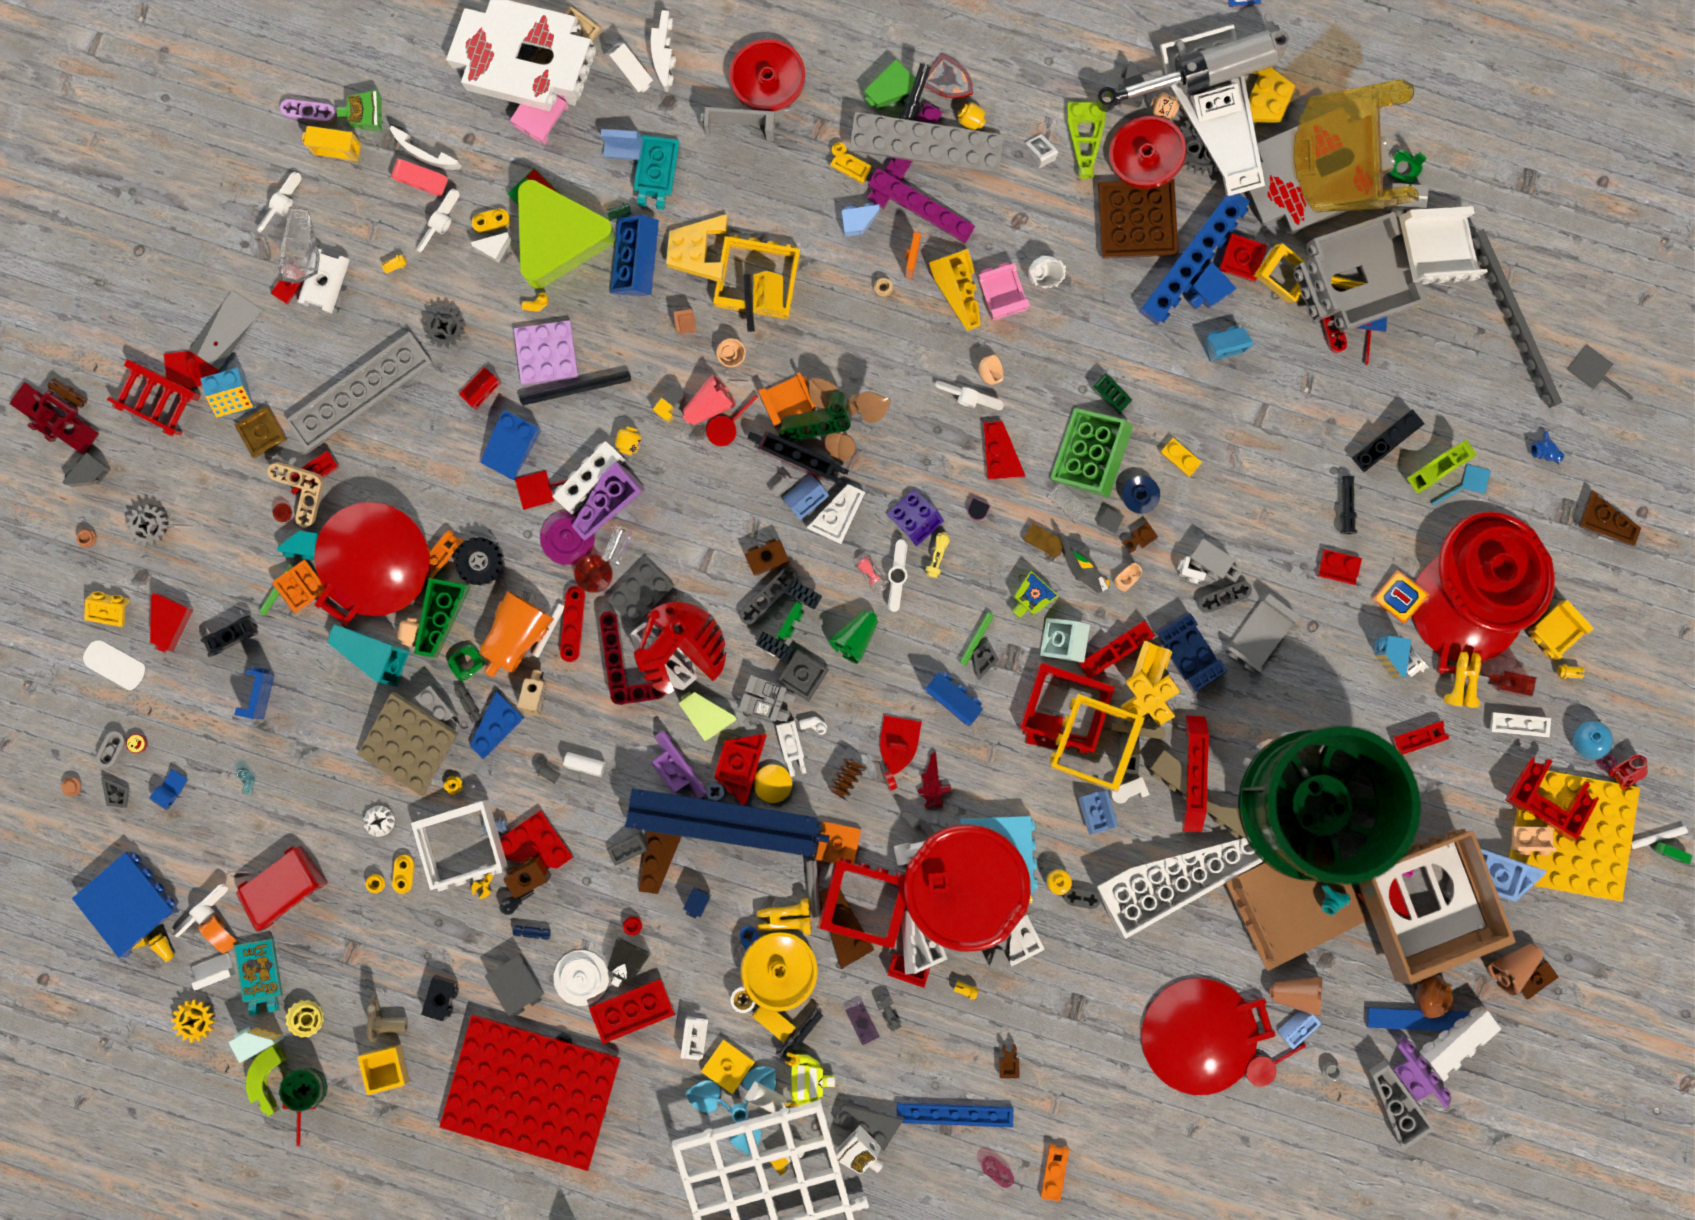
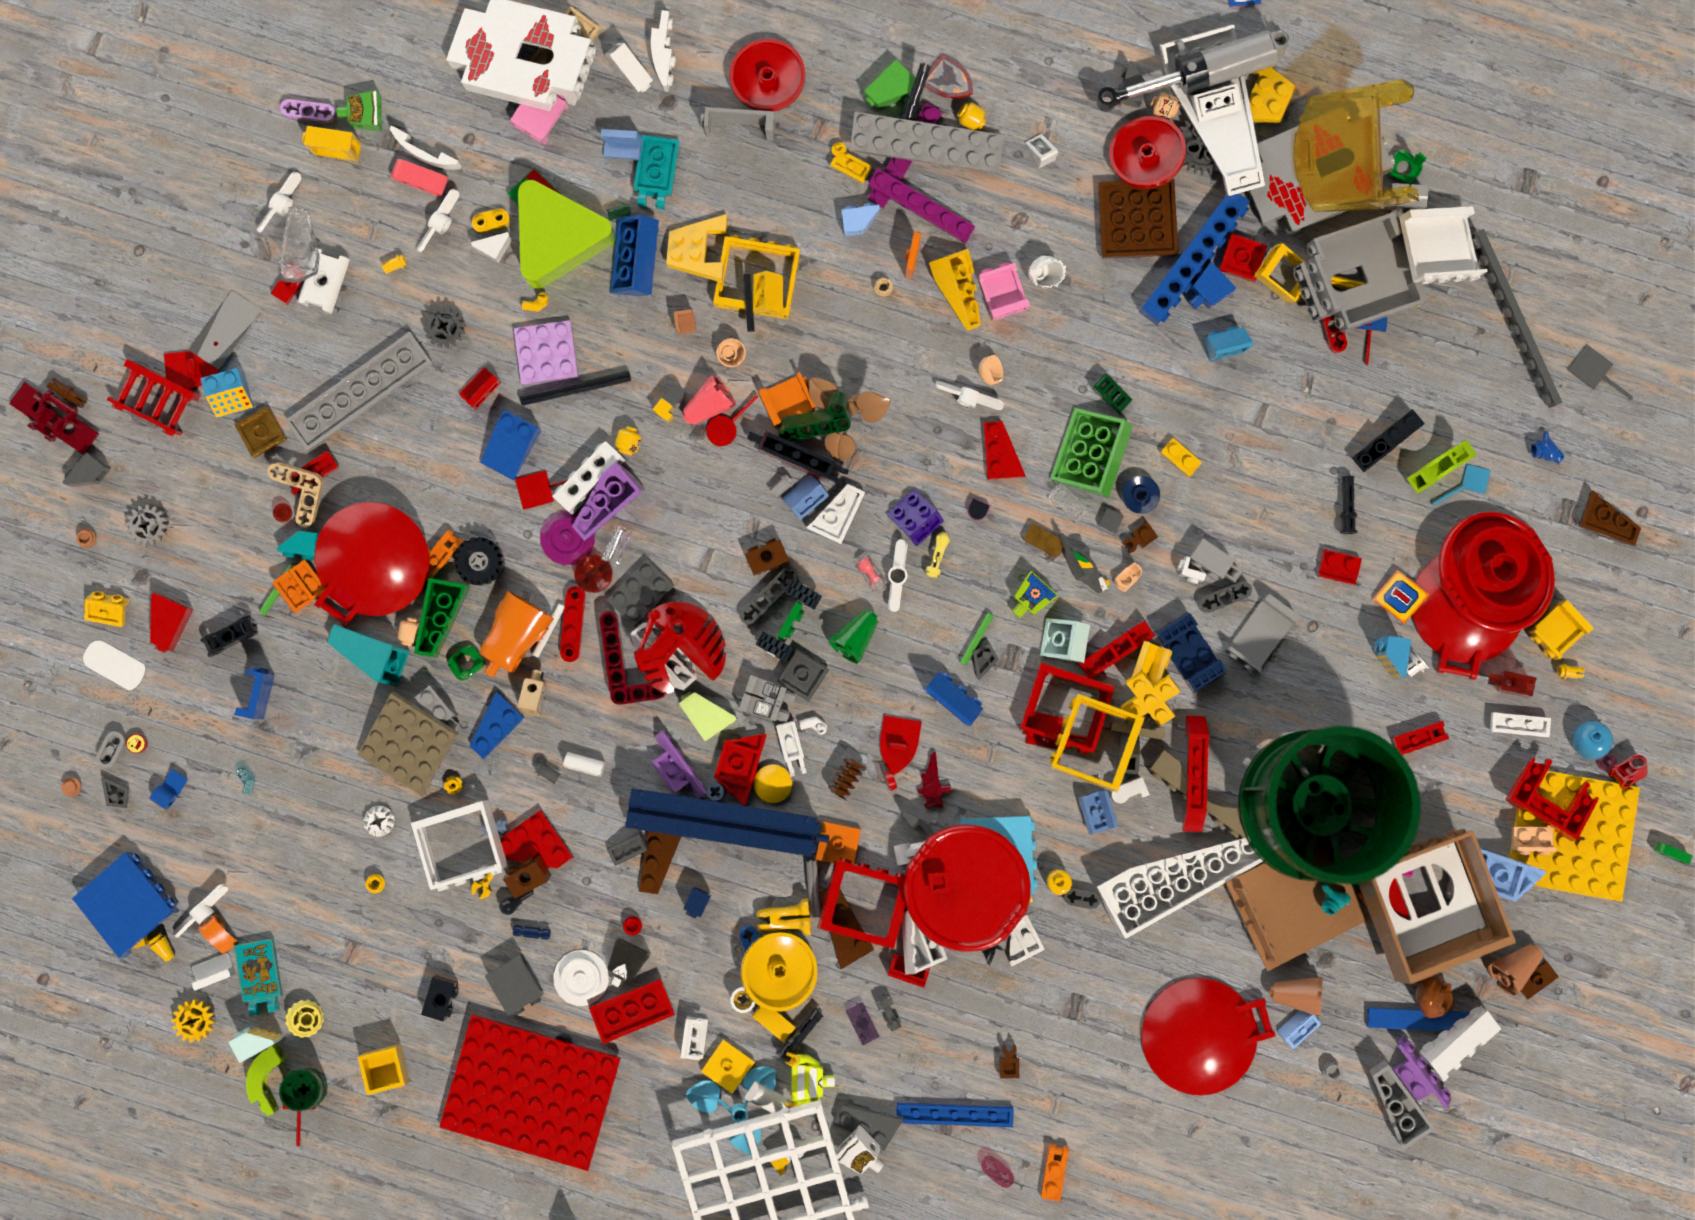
(279, 888): windscreen -> none
(379, 1024): dark tan piece -> none
(403, 874): yellow plate -> none
(467, 704): dark grey axle -> none
(968, 991): yellow pin -> none
(1085, 113): lime plate -> none
(1262, 1069): red piece -> none
(1463, 670): yellow piece -> none
(1659, 837): white bar -> none

